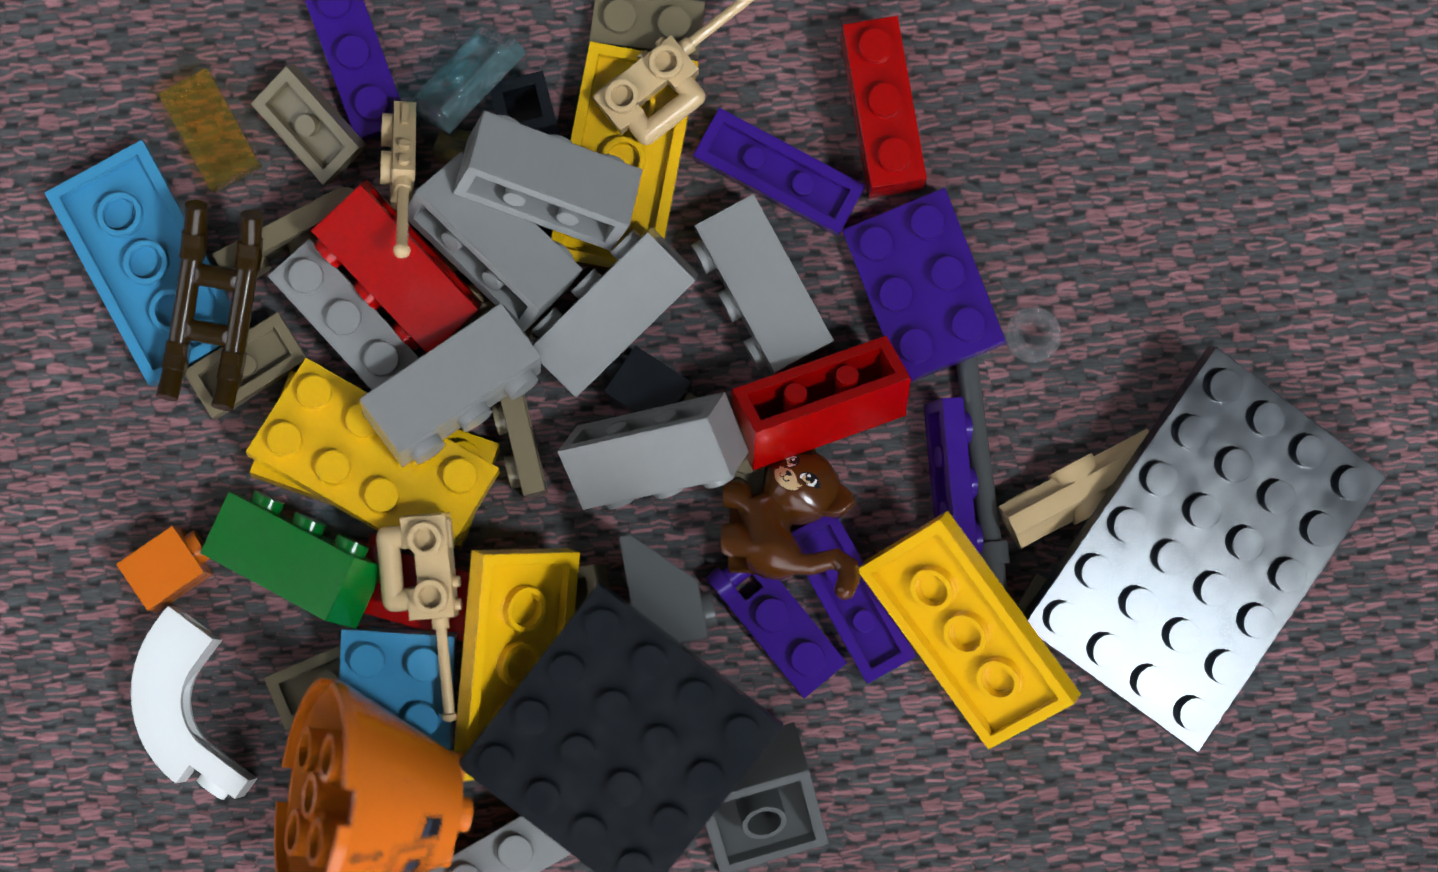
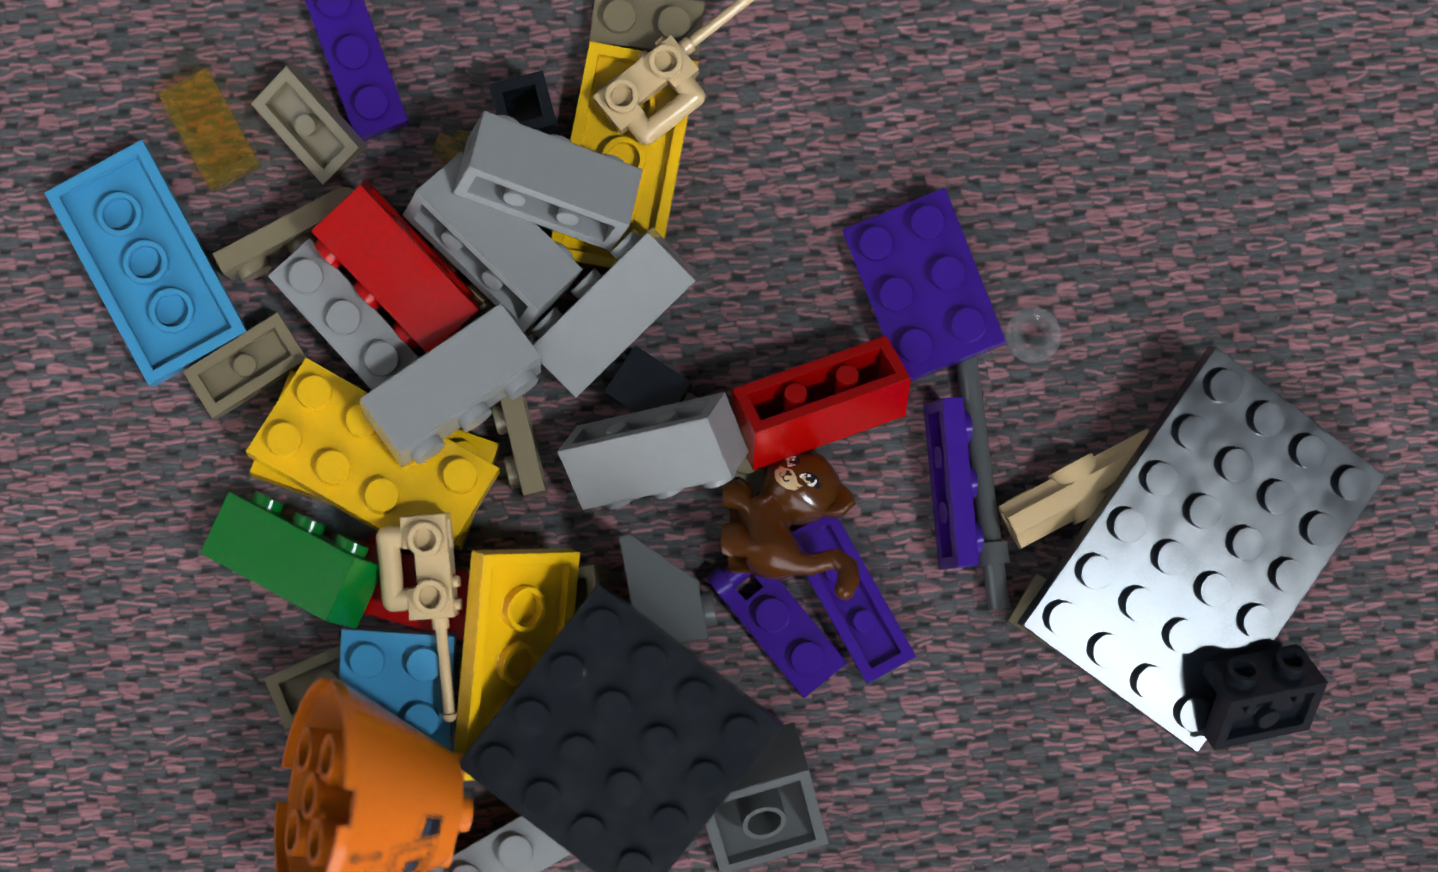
(163, 708): white arch -> none
(166, 567): orange brick -> none
(183, 325): dark brown piece -> none
(398, 166): tan piece -> none
(467, 78): clear light blue tile -> none
(760, 287): light grey brick -> none
(778, 172): dark purple plate -> none
(883, 107): red brick -> none
(968, 631): yellow plate -> none
(1262, 695): none -> black bracket

